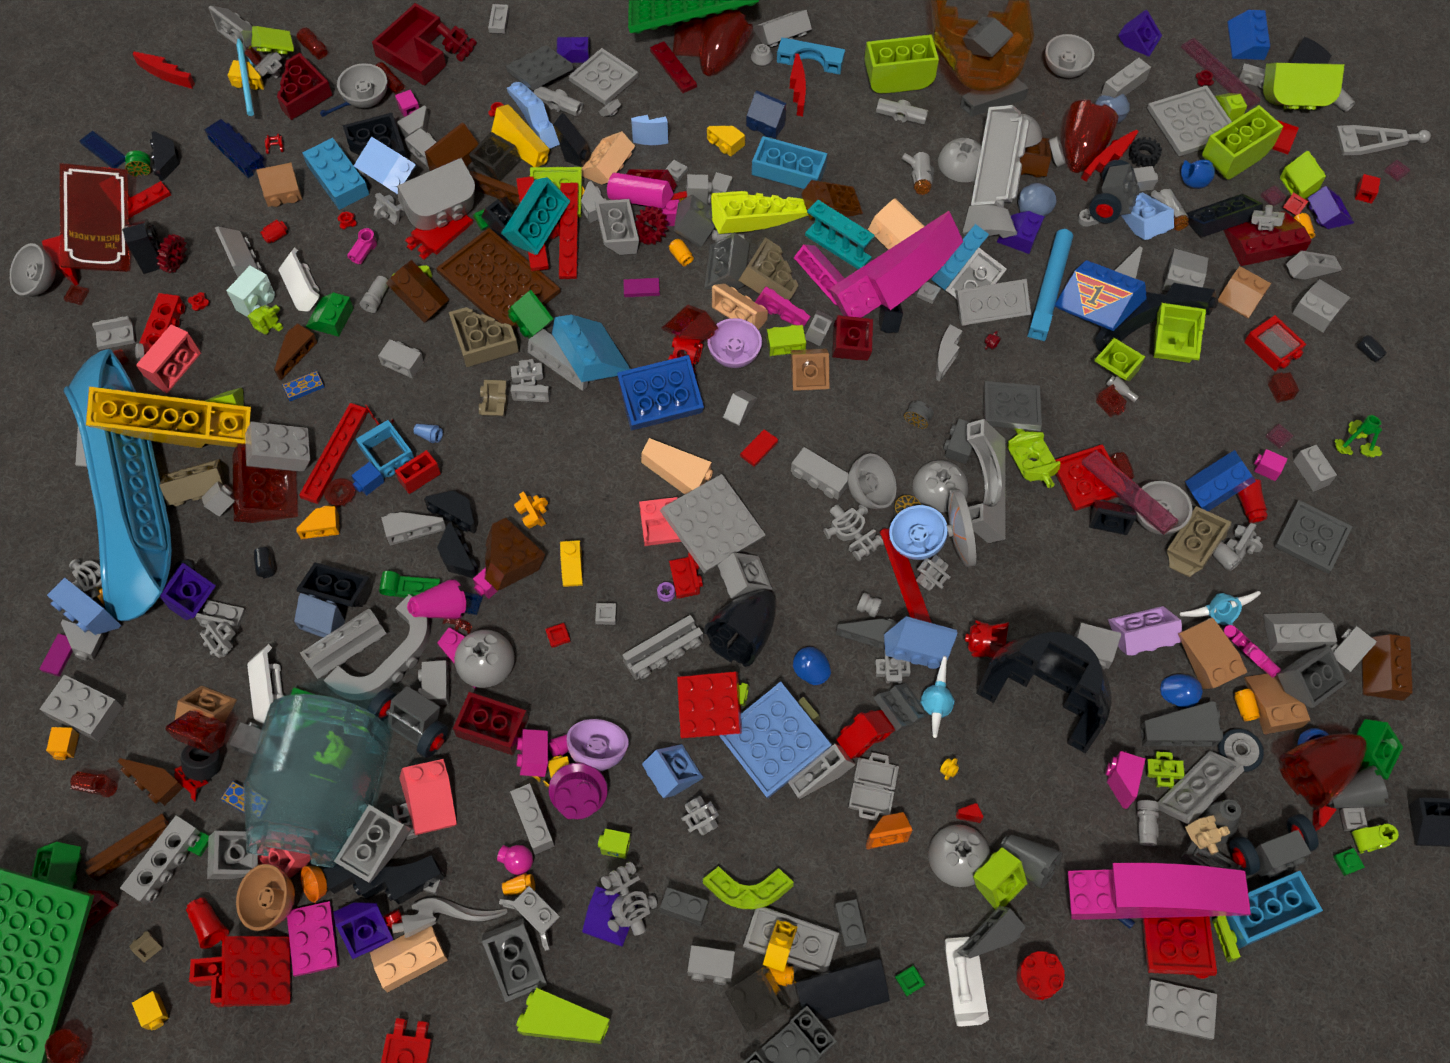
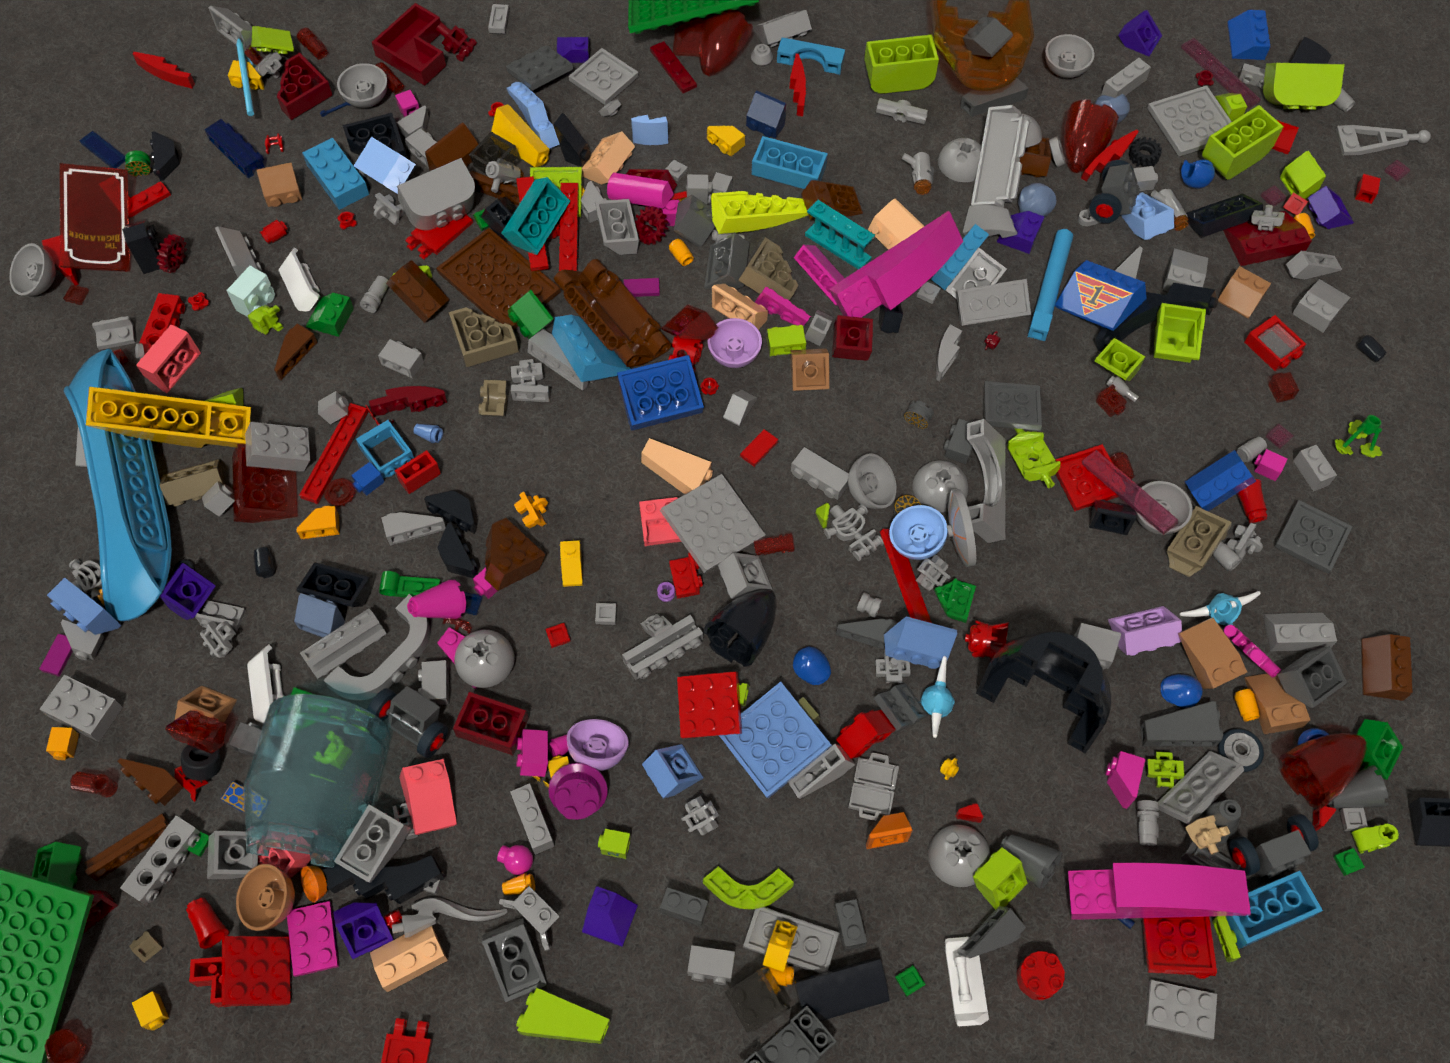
(303, 386): blue tile -> none
(333, 407): none -> light grey brick
(362, 246): dark pink piece -> none
(415, 397): none -> dark red slope
(503, 172): none -> light grey piece
(559, 100): light grey piece -> none
(613, 313): none -> reddish brown panel
(623, 906): light grey piece -> none
(655, 625): none -> light grey slope
(709, 382): none -> red plate
(774, 544): none -> clear red axle
(822, 514): none -> lime slope
(956, 599): none -> green slope
(1252, 449): none -> light grey piece
(1352, 649): light grey brick -> none

